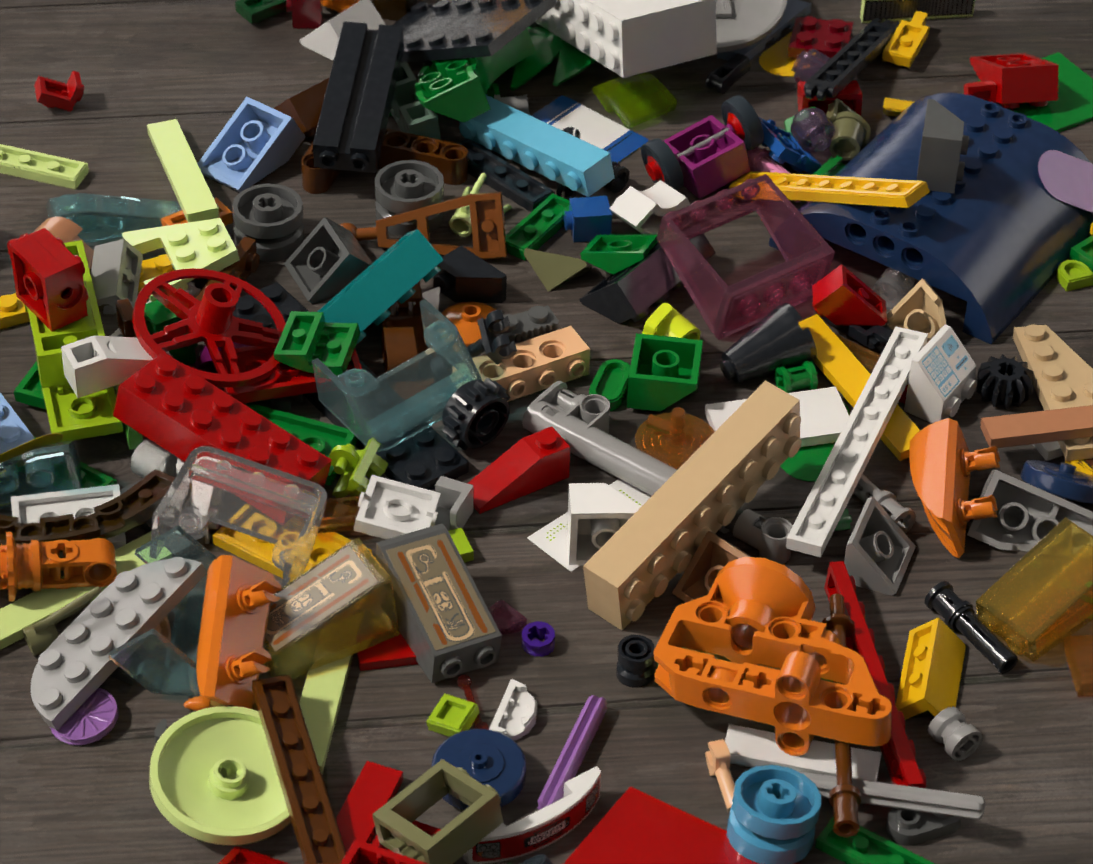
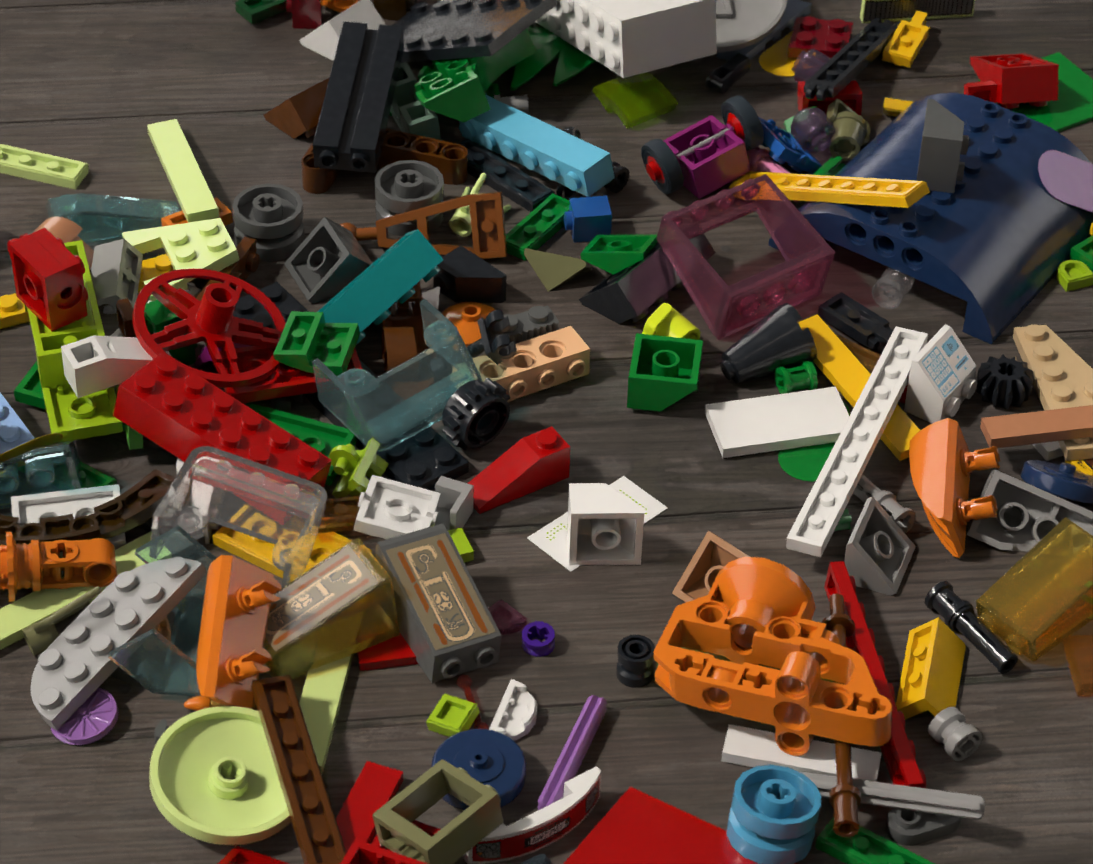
(59, 94): red bracket -> none
(151, 456): white piece -> none
(251, 146): light blue slope -> none
(585, 427): light grey piece -> none
(592, 126): sticker -> none
(611, 382): green tile -> none
(646, 208): white brick -> none
(672, 436): clear orange shield -> none
(694, 500): tan brick -> none
(719, 764): light nougat bar -> none
(848, 300): red slope -> none
(919, 311): tan slope -> none

